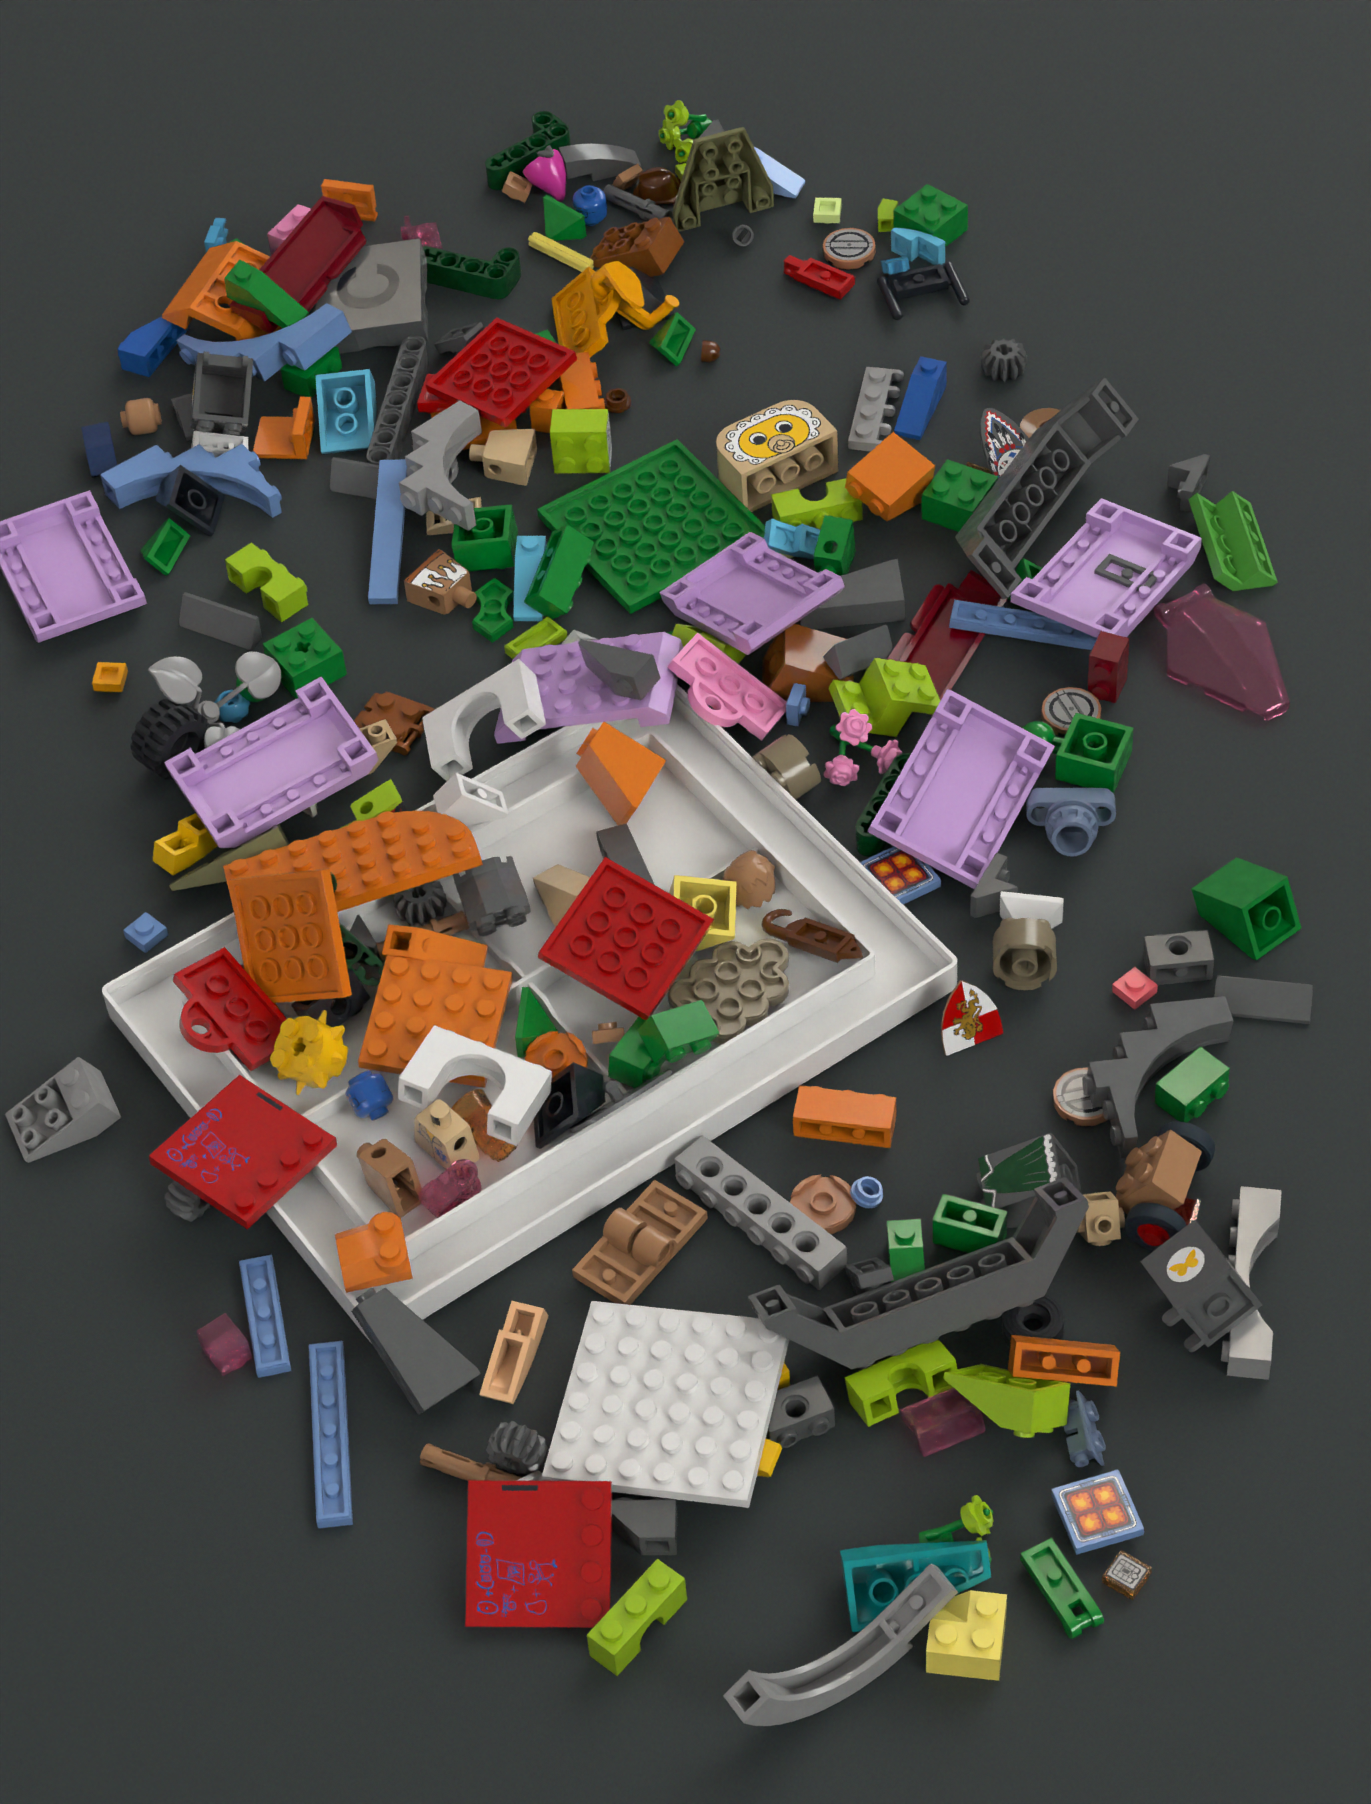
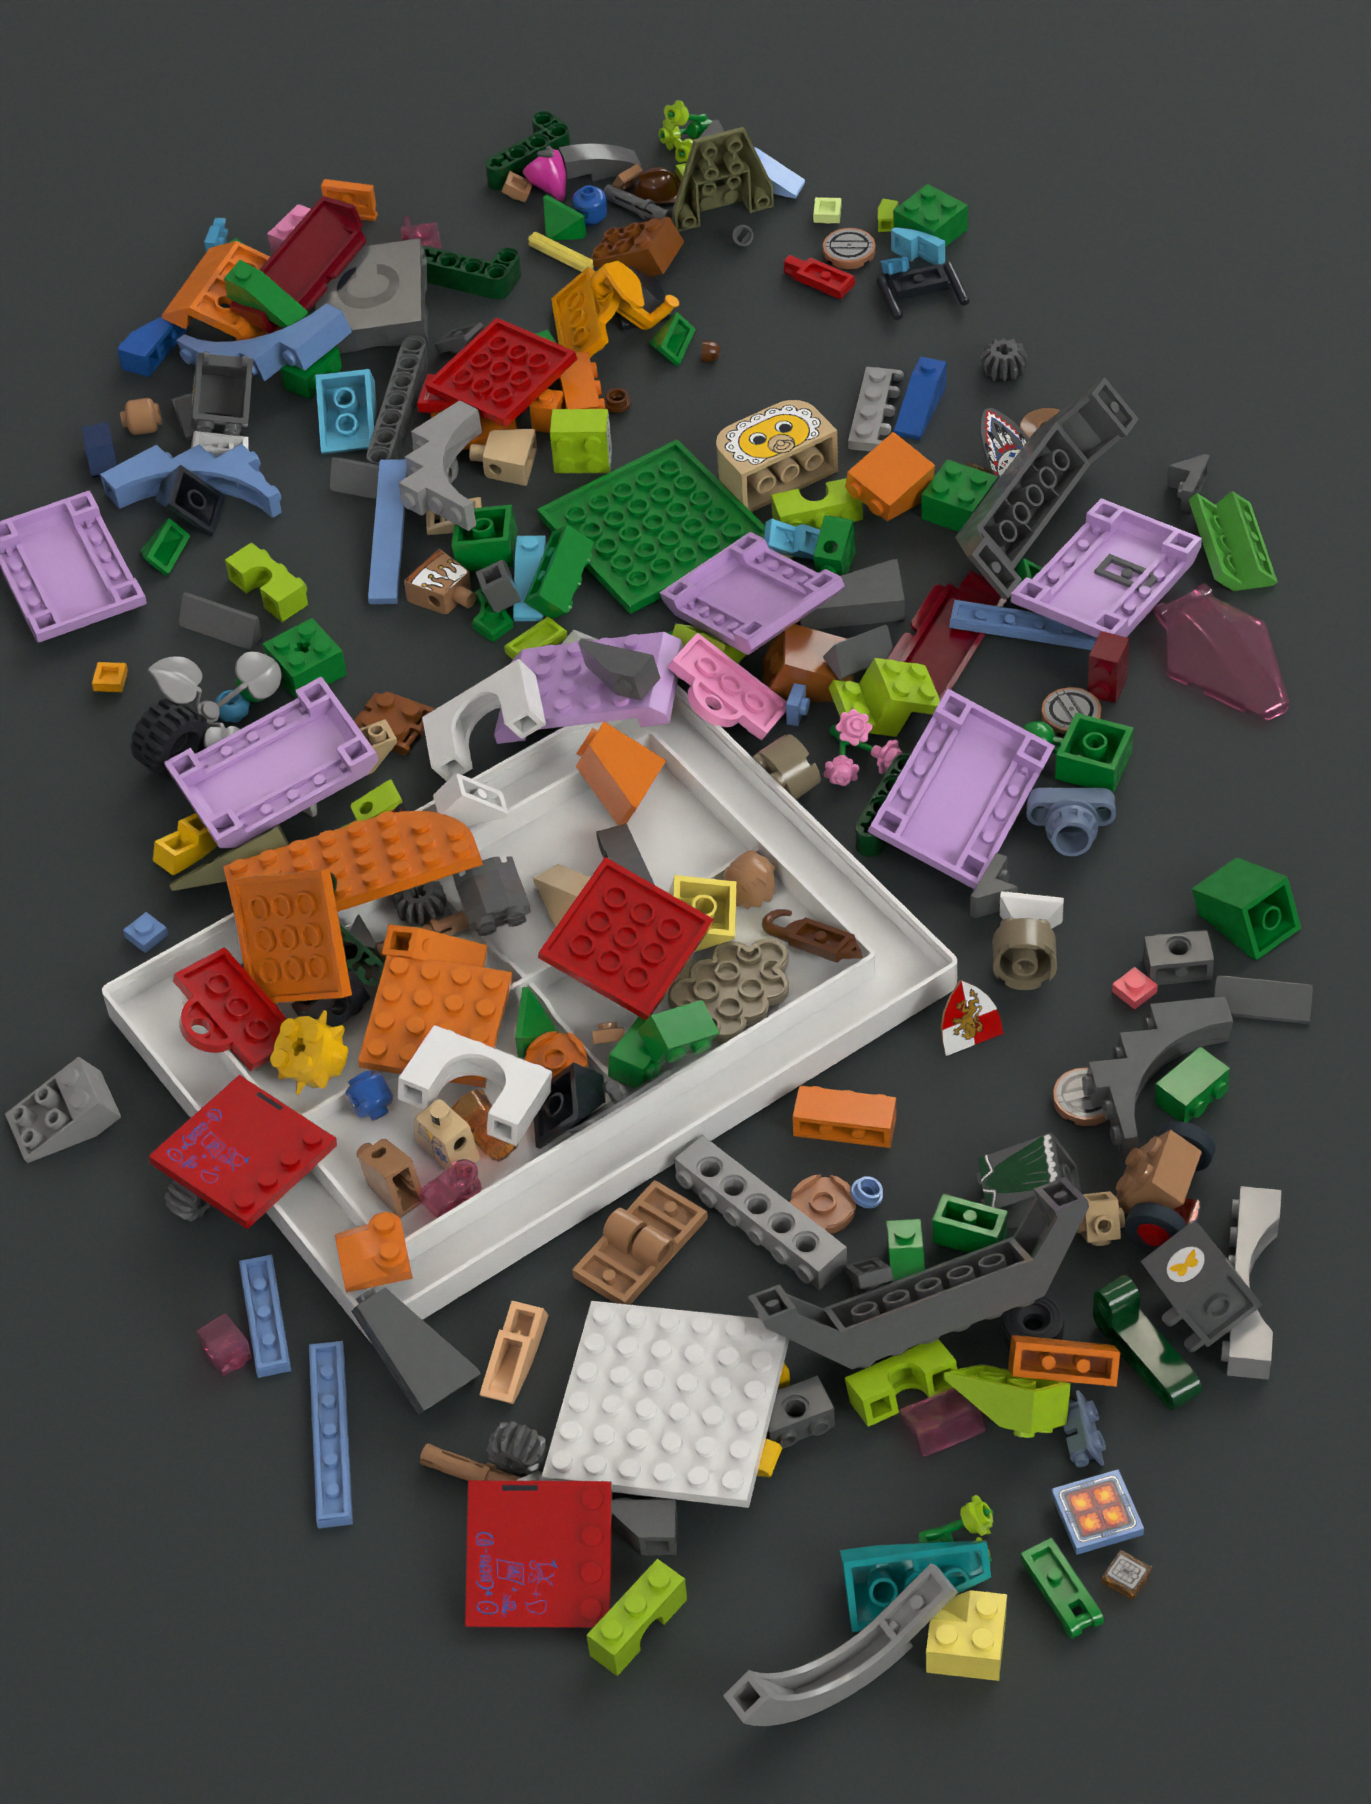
(286, 435): orange bracket -> none
(498, 586): none -> dark grey slope
(902, 874): tile -> none
(1142, 1345): none -> dark green beam

